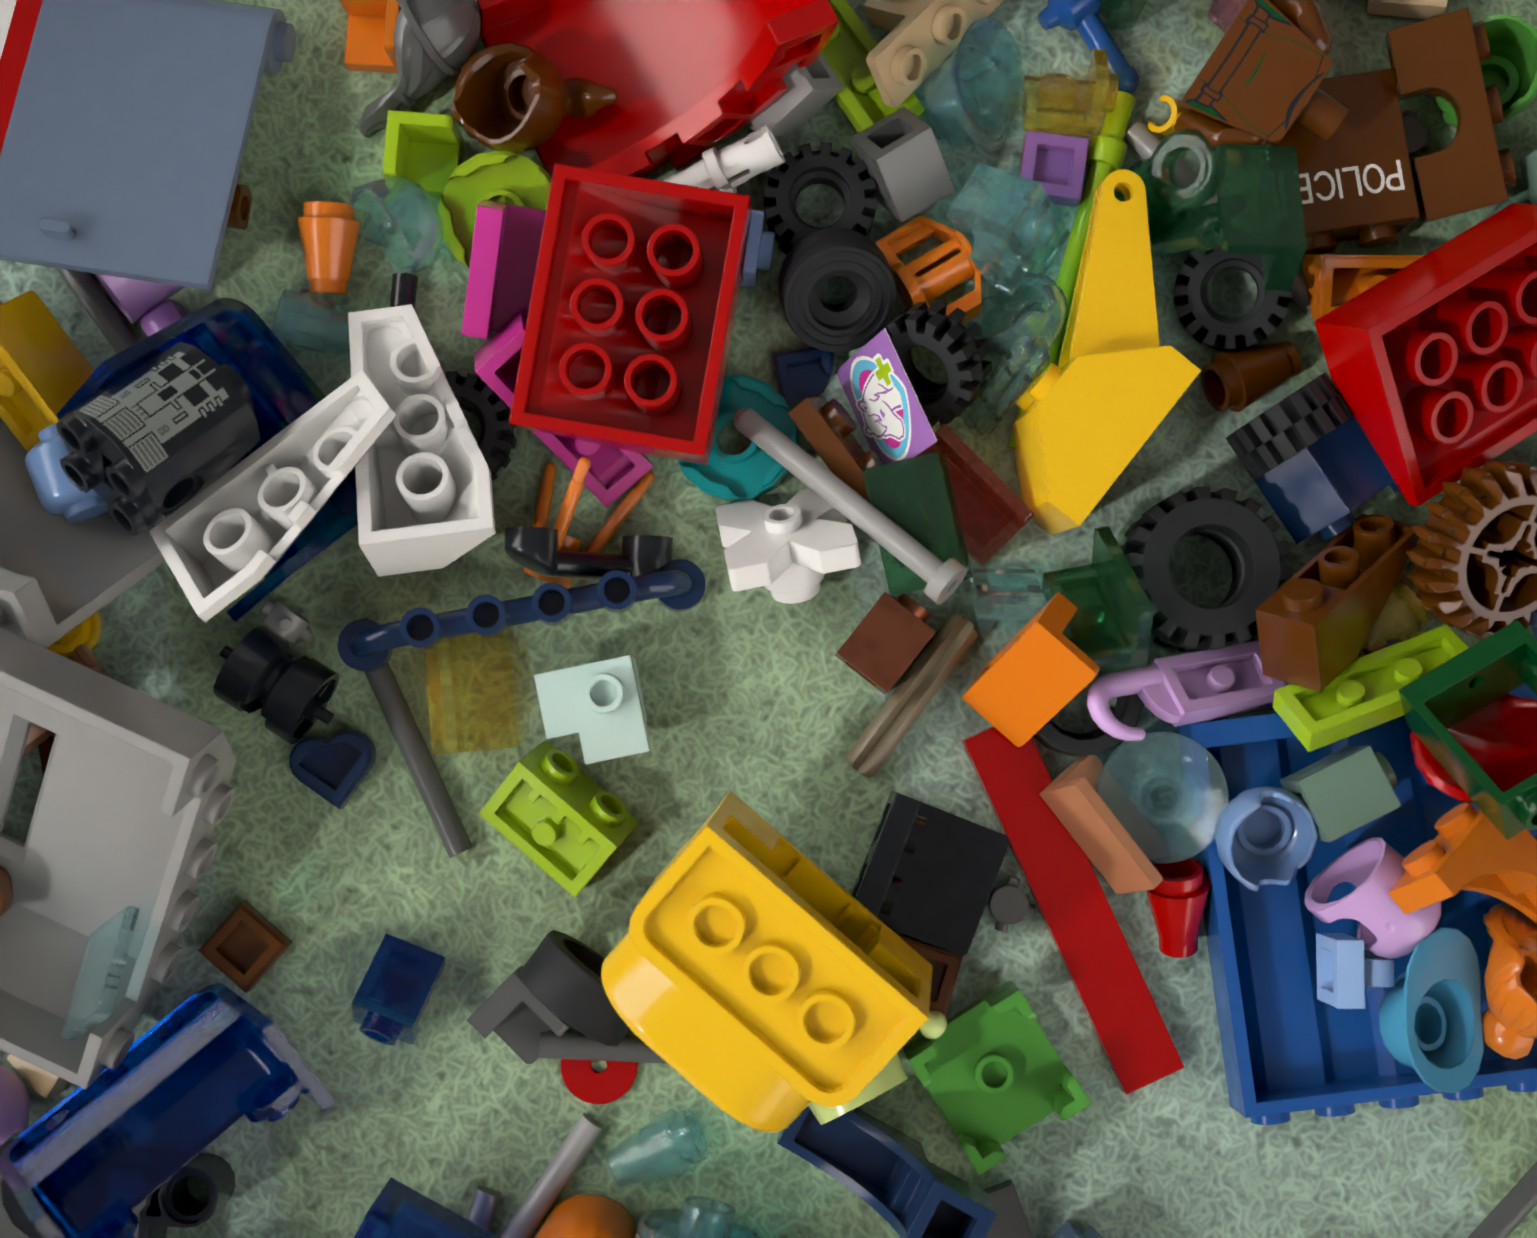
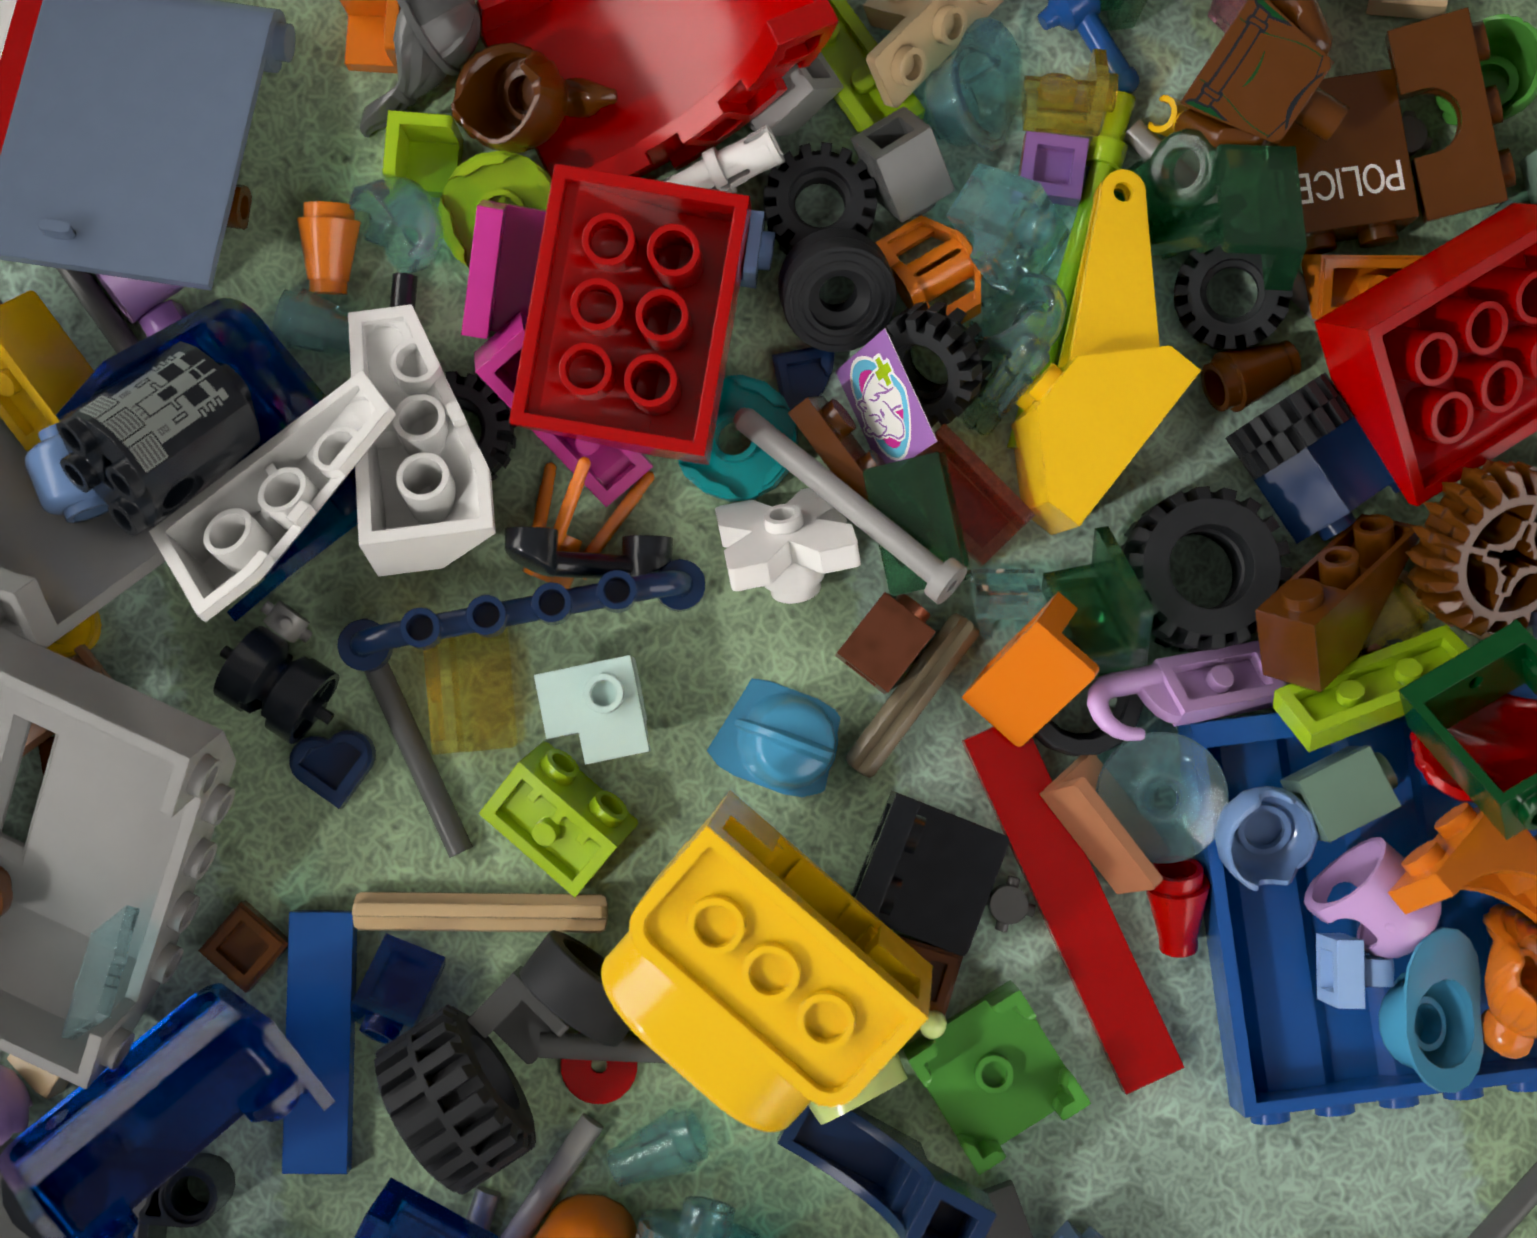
(323, 1034): none -> blue tile
(454, 1100): none -> black tyre
(480, 912): none -> tan axle
(778, 739): none -> dark azure piece

